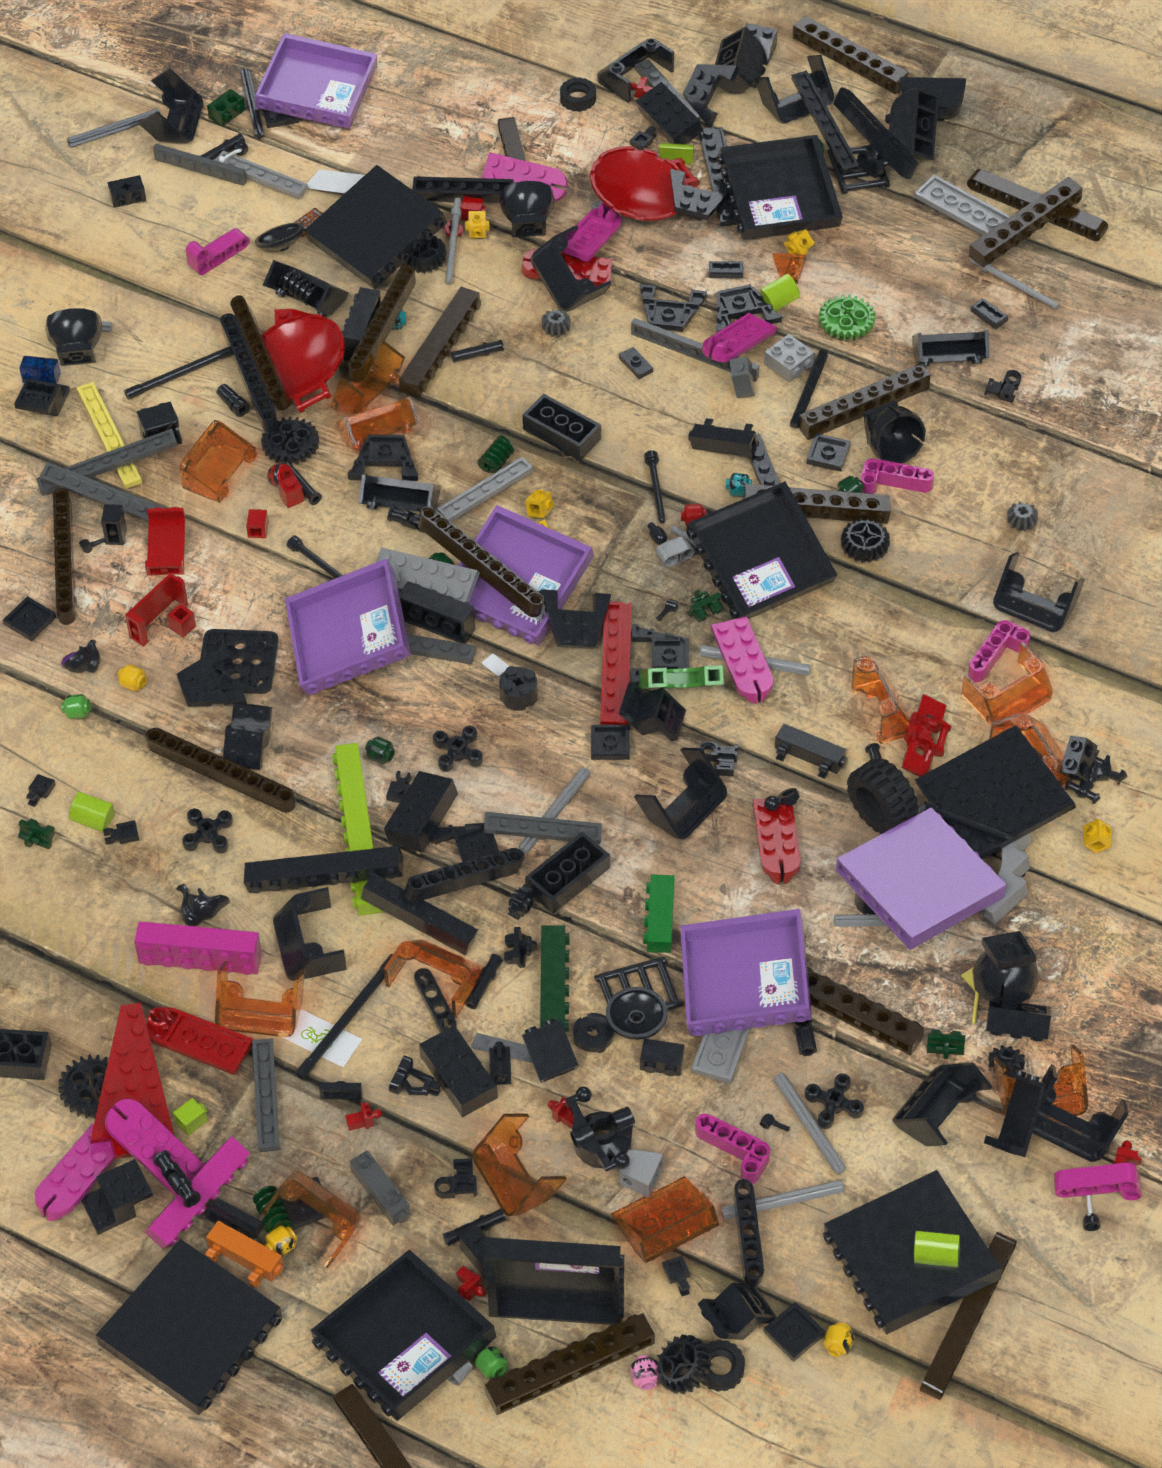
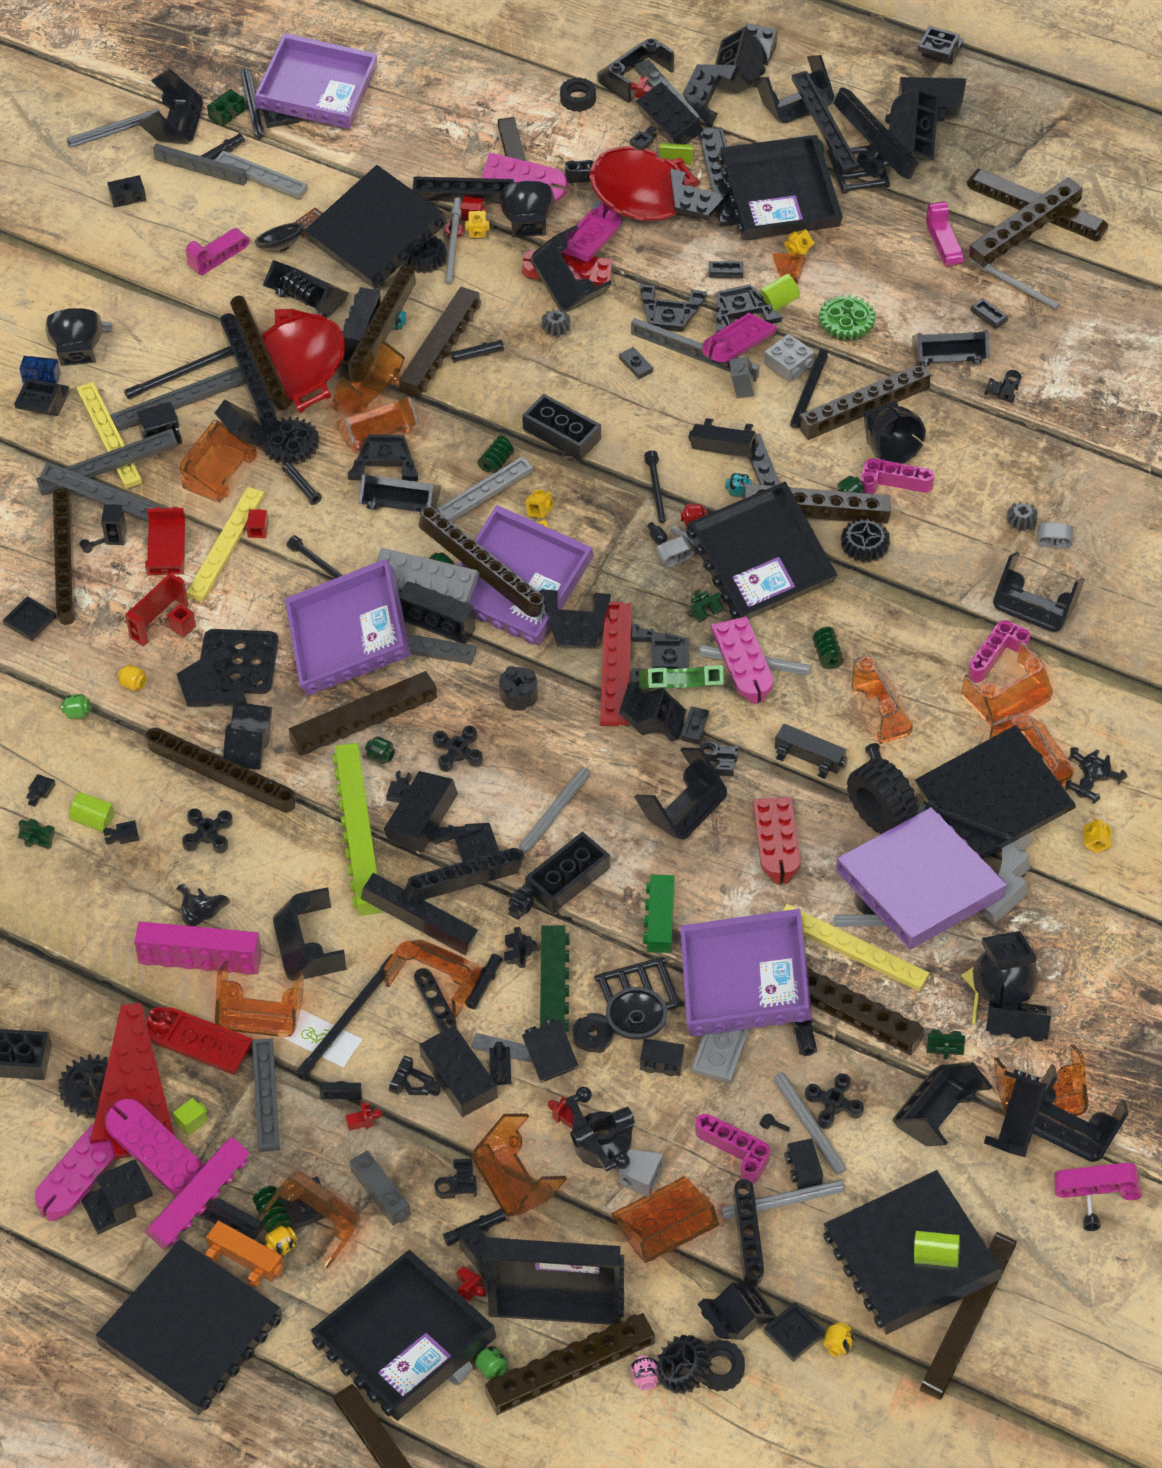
(83, 660): black hair -> none
(176, 1178): black piece -> none
(181, 396): none -> dark grey plate
(224, 545): none -> light yellow plate
(233, 400): black axle -> none
(237, 150): hinge -> none
(241, 423): none -> black brick
(278, 473): red head -> none
(291, 491): red brick -> none
(323, 869): black brick -> none
(333, 181): white sticker -> none
(362, 713): none -> dark brown brick
(404, 518): black piece -> none
(495, 664): white sticker -> none
(539, 827): dark grey plate -> none
(578, 171): none -> black piece
(610, 742): black plate -> none
(670, 605): black hand -> none
(677, 1271): black plate -> none
(695, 725): none -> black plate
(787, 797): black plate -> none
(804, 1164): none -> black brick
(827, 648): none -> dark green piece
(828, 452): plate -> none
(848, 54): dark brown brick -> none
(862, 951): none -> light yellow plate
(918, 732): red piece -> none
(940, 45): none -> black bracket
(942, 234): none -> dark pink beam
(960, 205): light grey plate -> none
(1009, 1057): black gear -> none
(1054, 535): none -> light grey beam
(1078, 758): black brick -> none
(1126, 1155): red piece -> none

